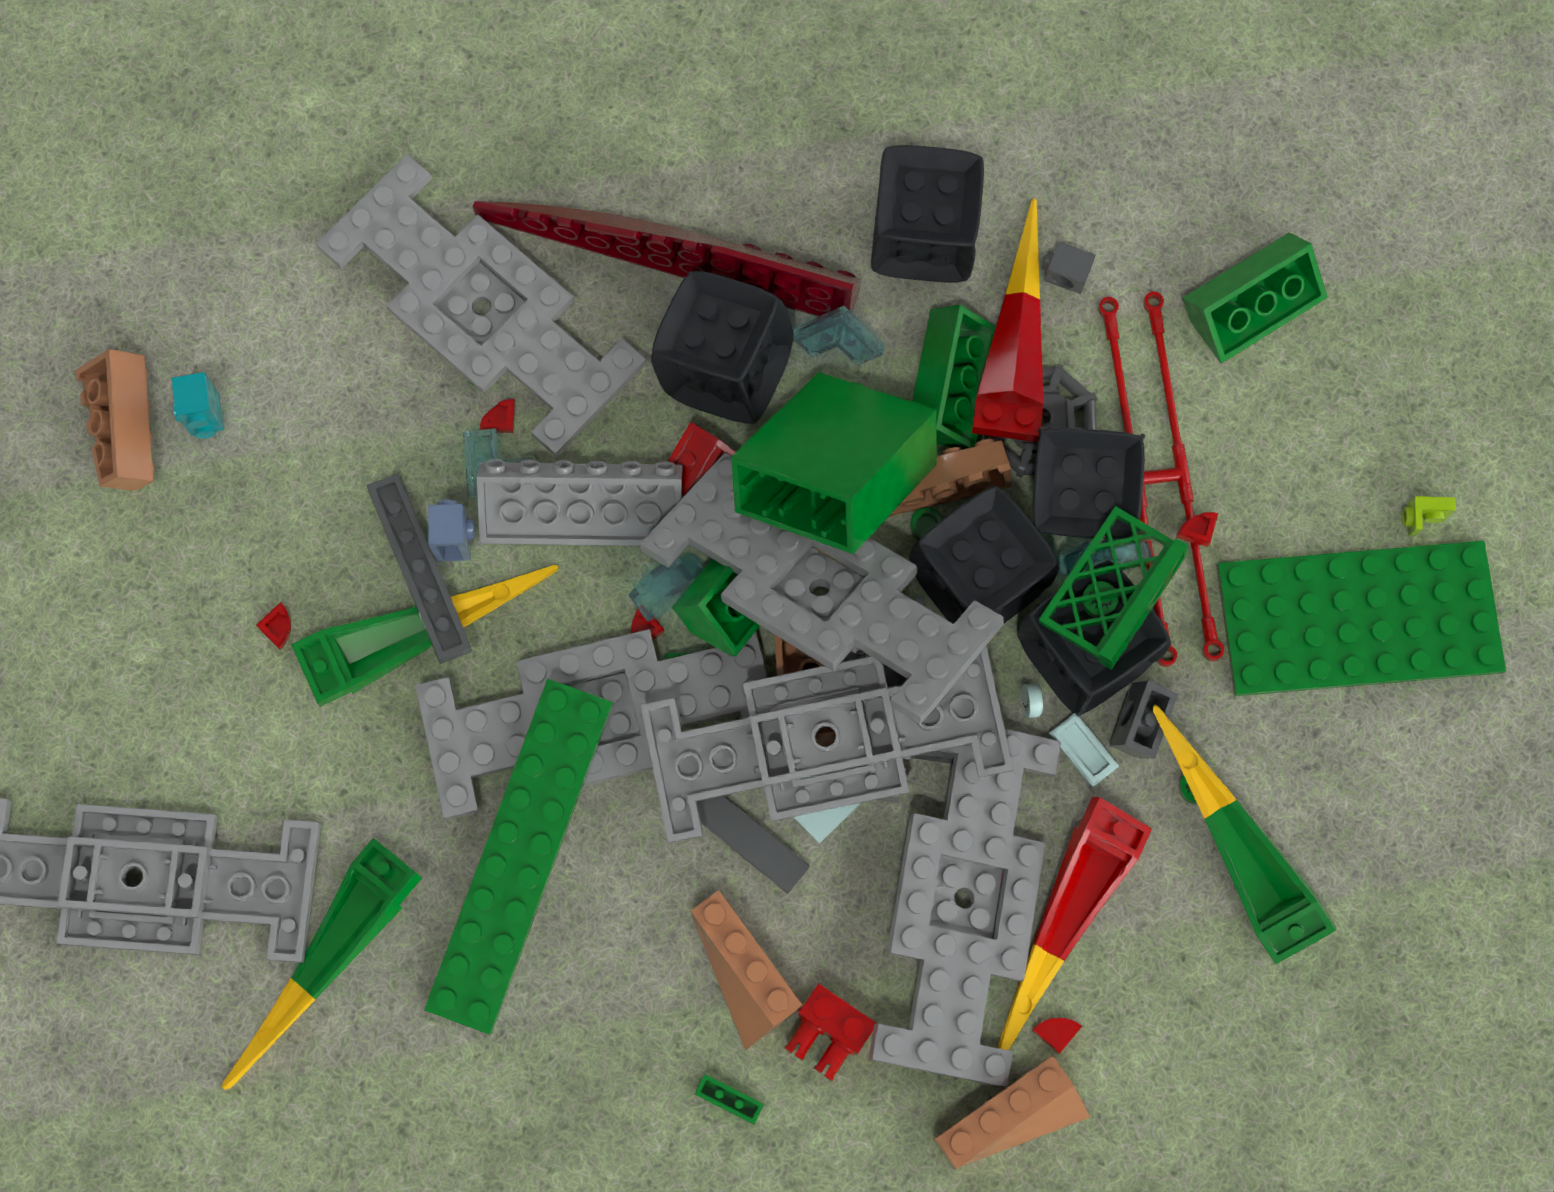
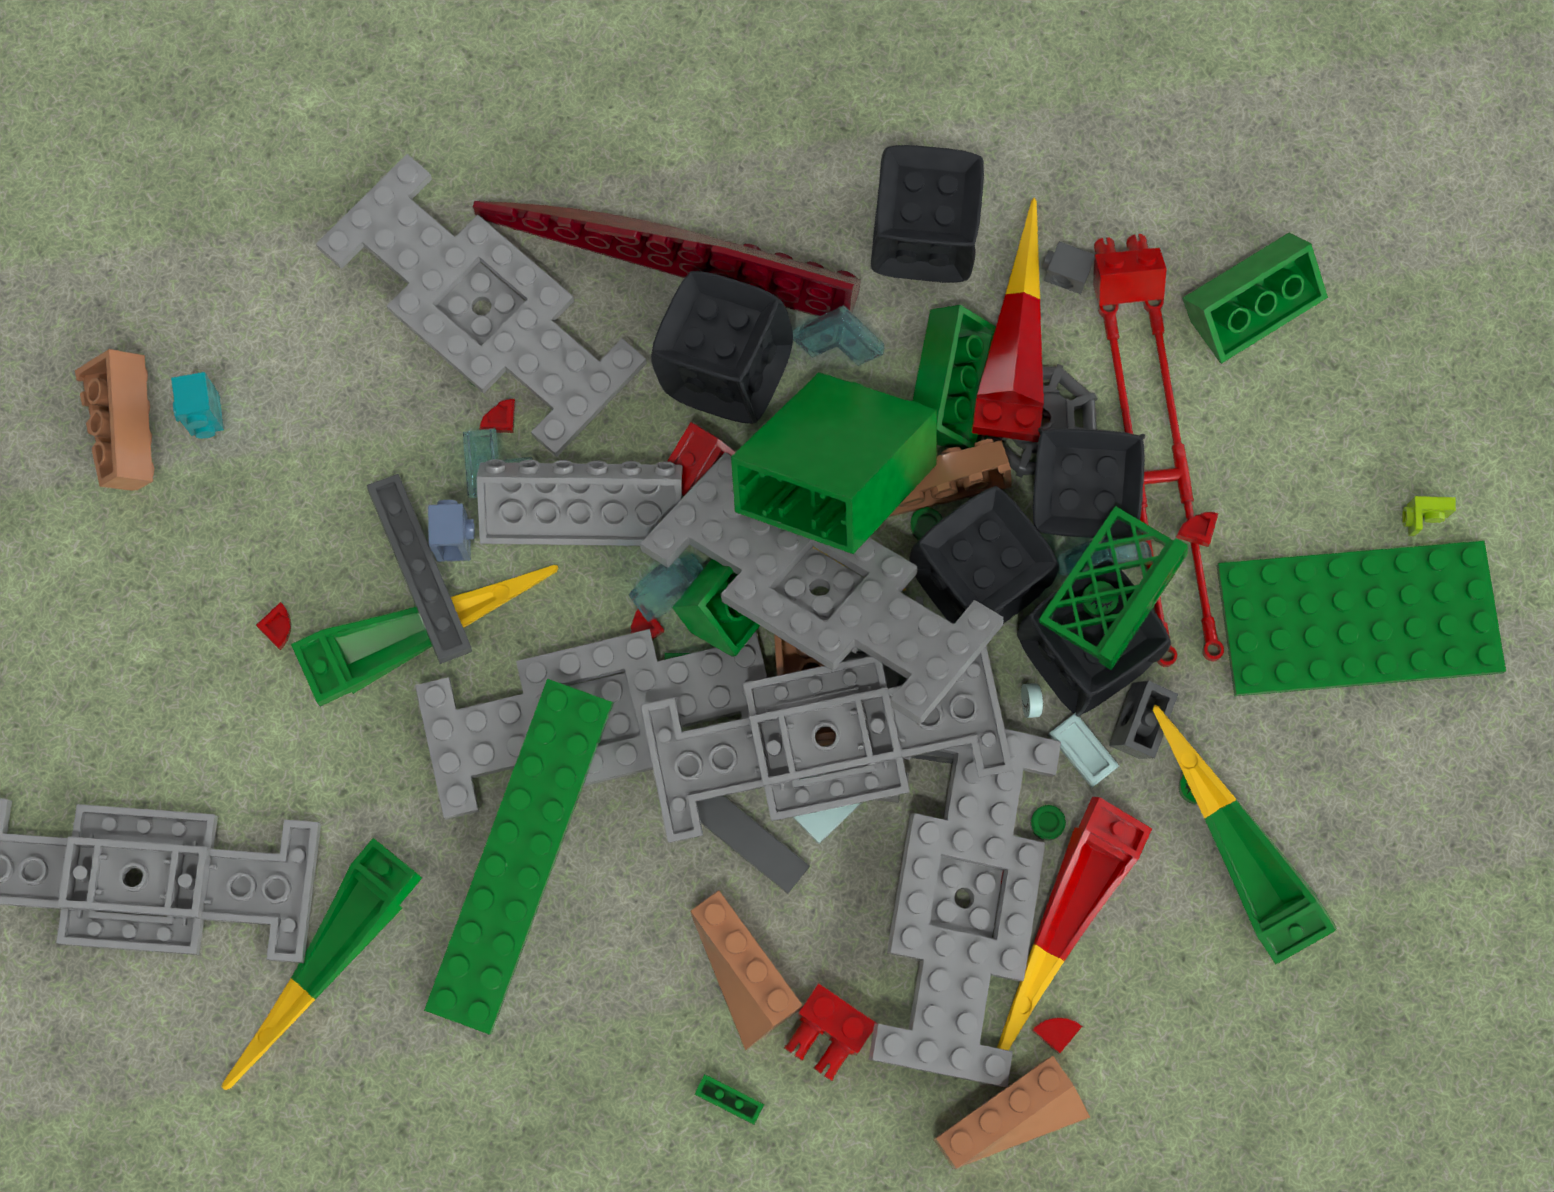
(1048, 822): none -> green tile
(1129, 274): none -> red brick

